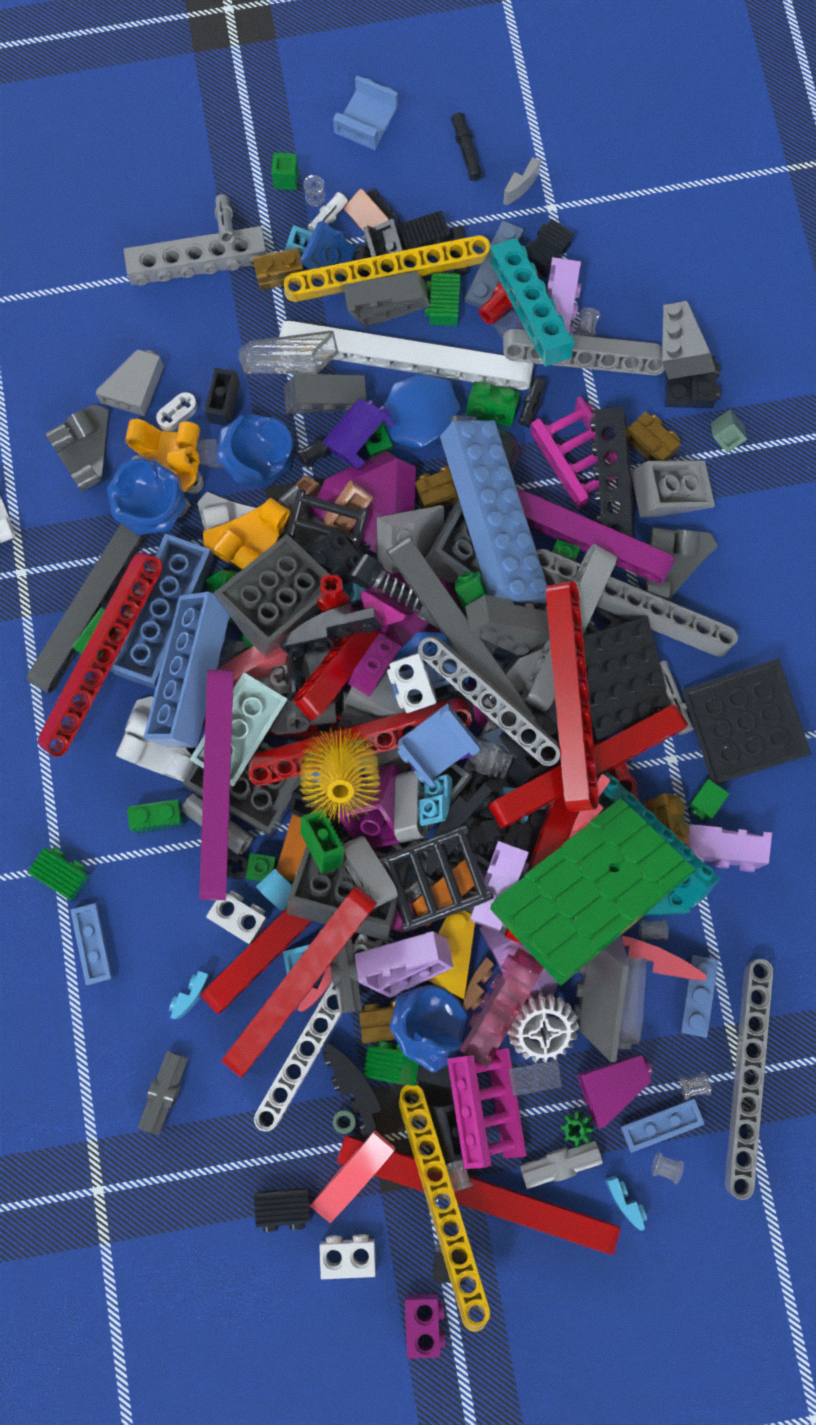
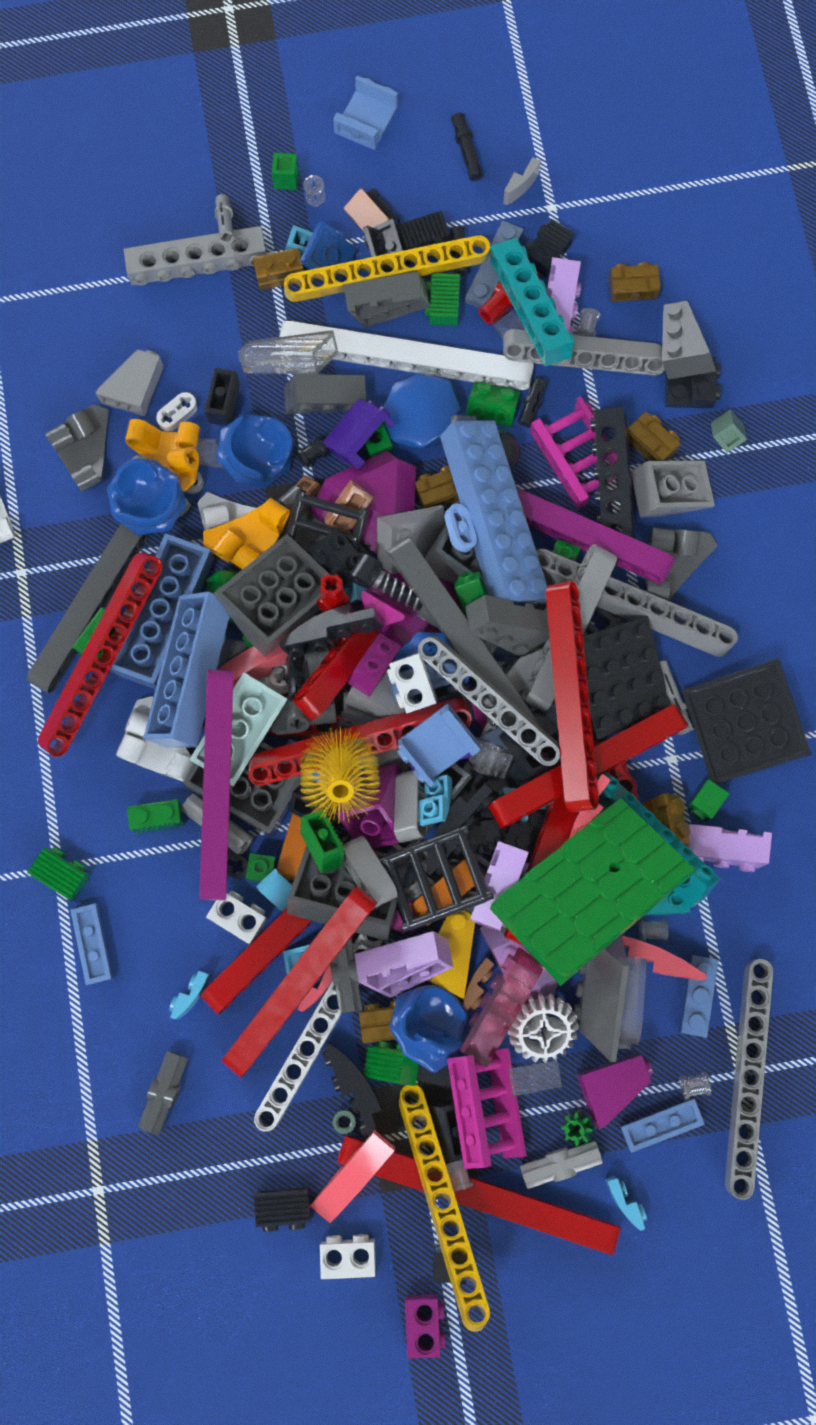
(335, 205): white pin -> none
(361, 253): black pin -> none
(460, 528): none -> light blue plate
(634, 282): none -> pearl gold brick
(667, 1168): clear bush -> none

